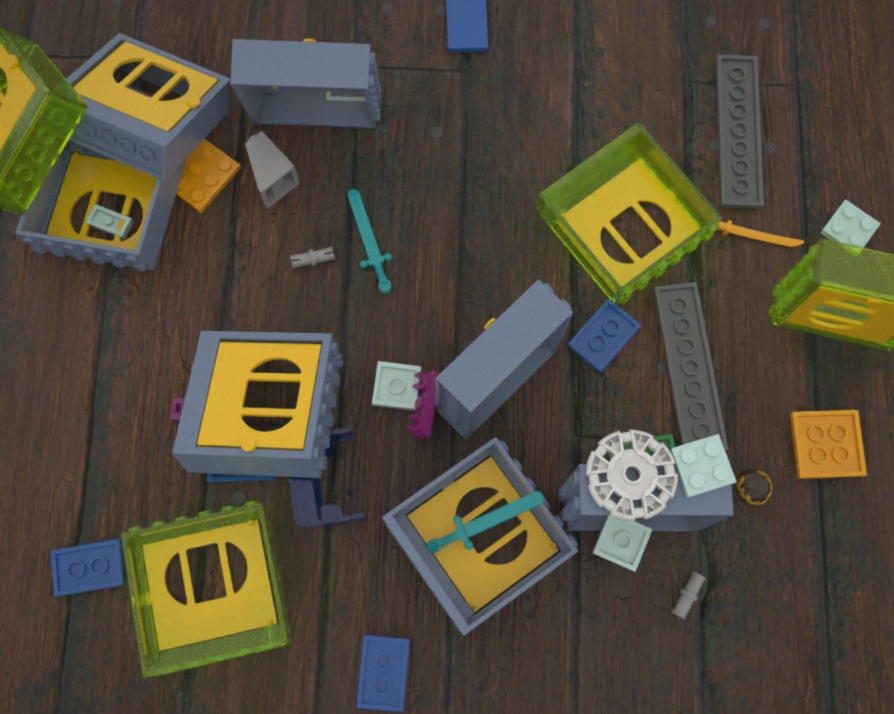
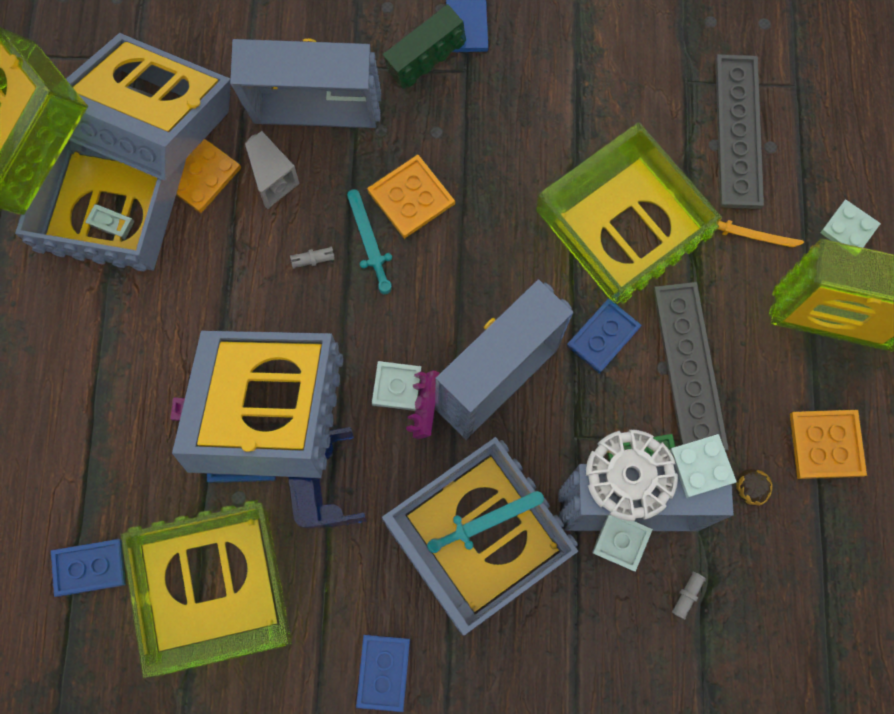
(411, 196): none -> light orange plate
(425, 47): none -> dark green brick

